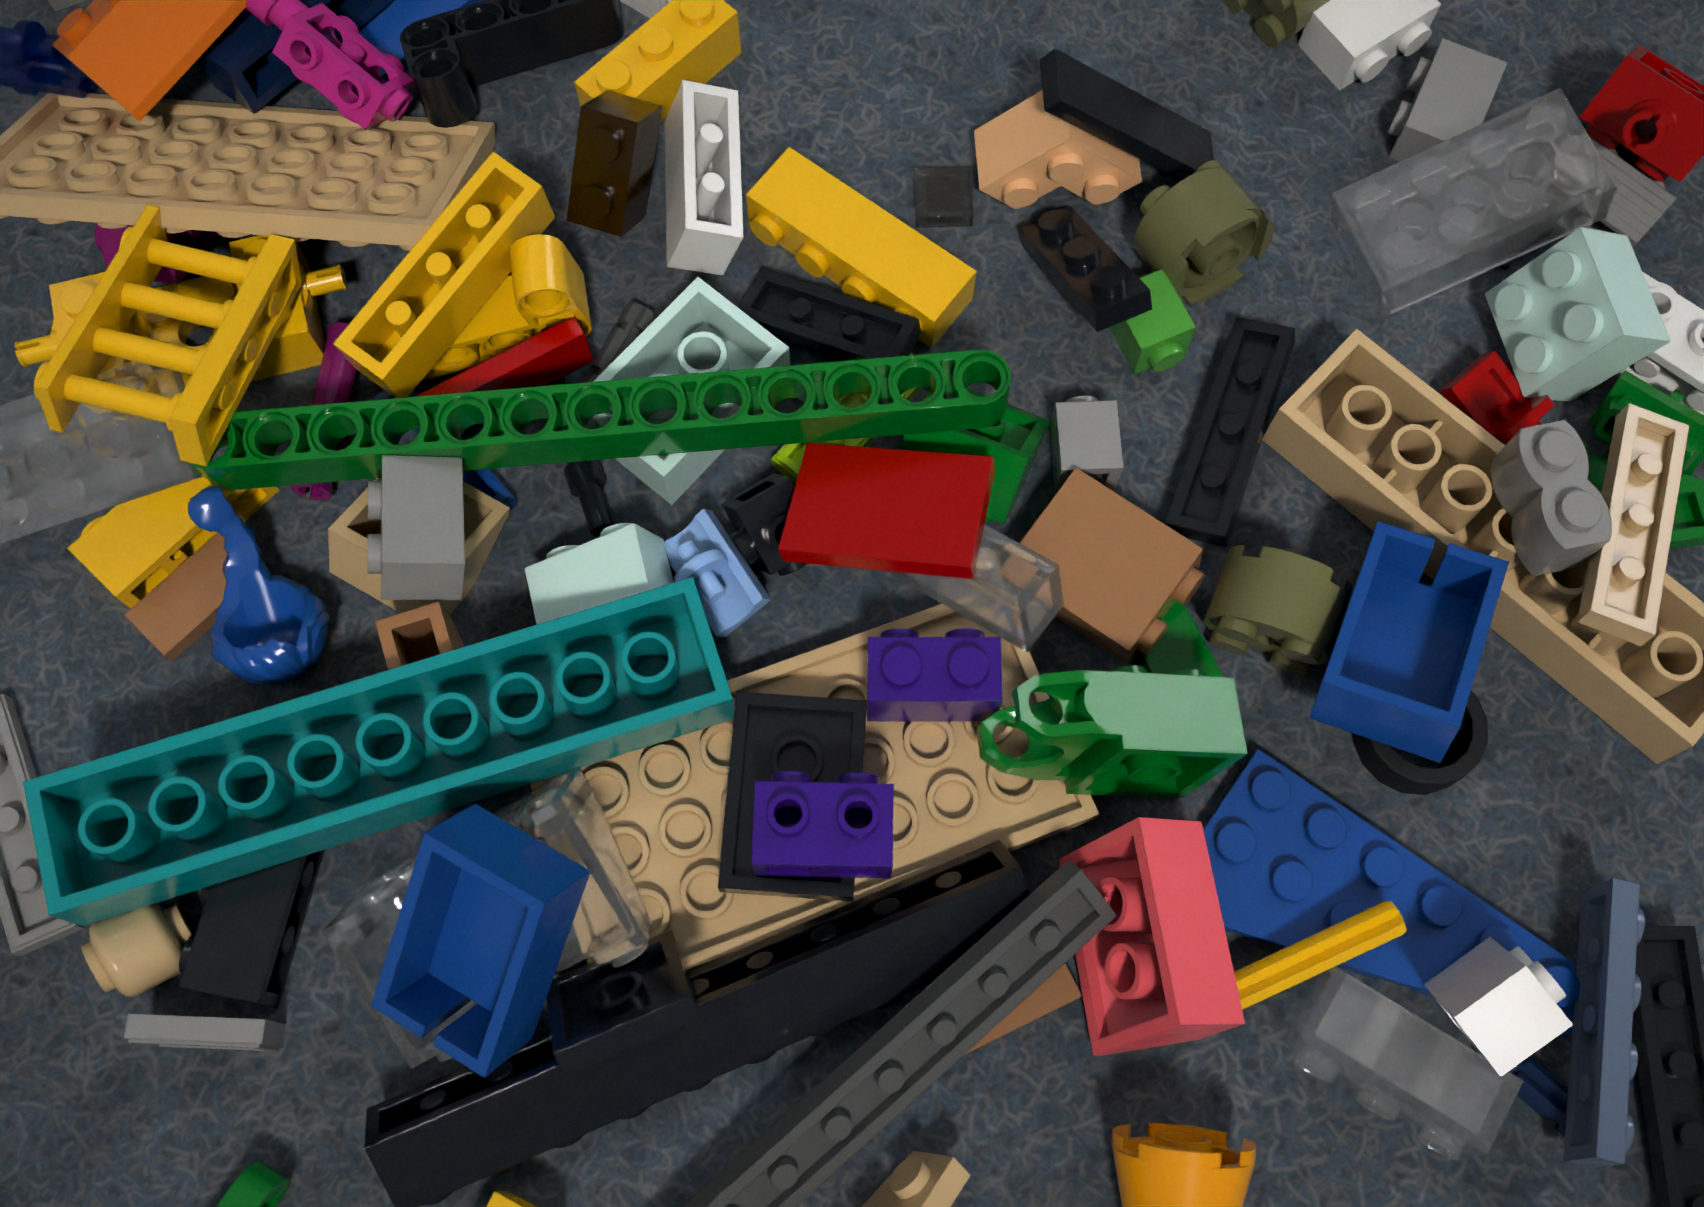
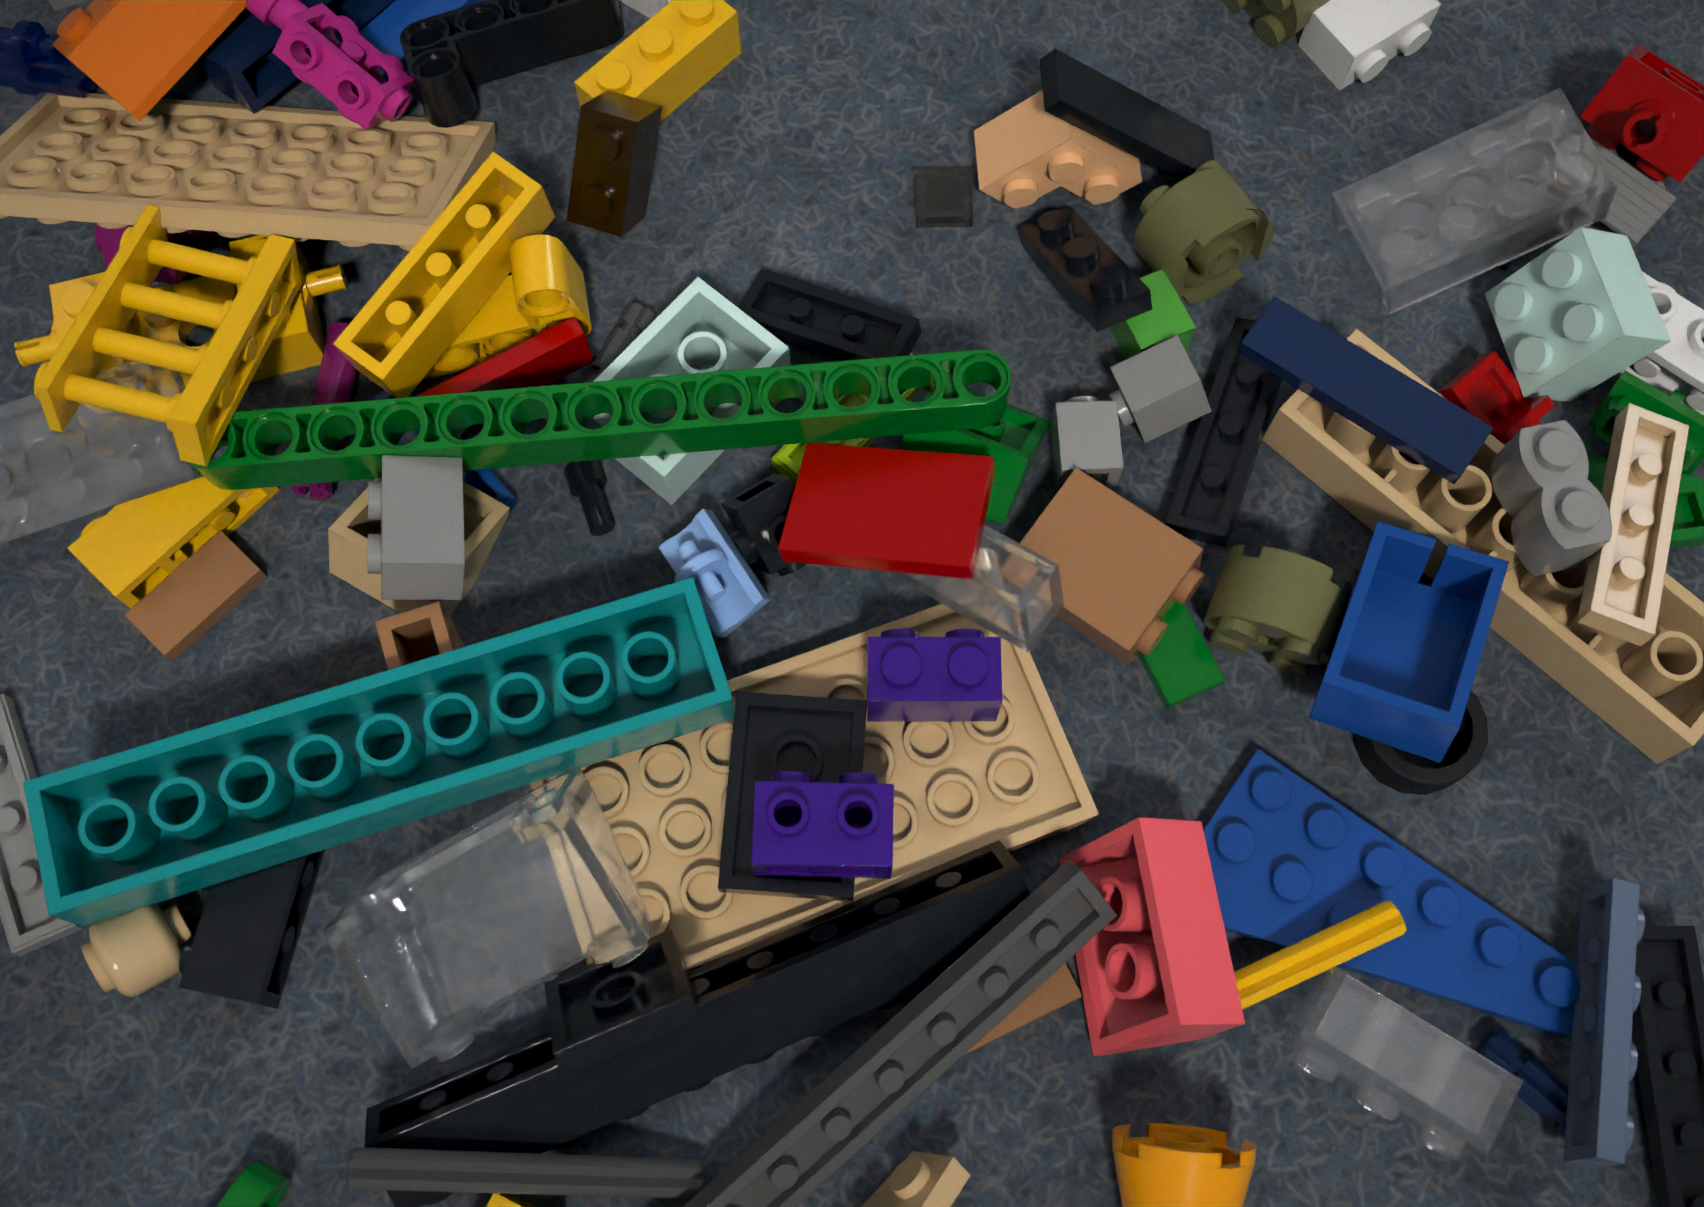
(205, 1032): light grey tile -> none
(266, 623): blue hair -> none
(483, 927): blue piece -> none
(522, 1173): none -> dark grey axle
(598, 572): light aqua brick -> none
(703, 178): white brick -> none
(858, 245): yellow brick -> none
(1122, 731): green brick -> none
(1159, 390): none -> light grey brick
(1365, 390): none -> dark blue tile
(1449, 98): light grey brick -> none
(1501, 1003): white brick -> none

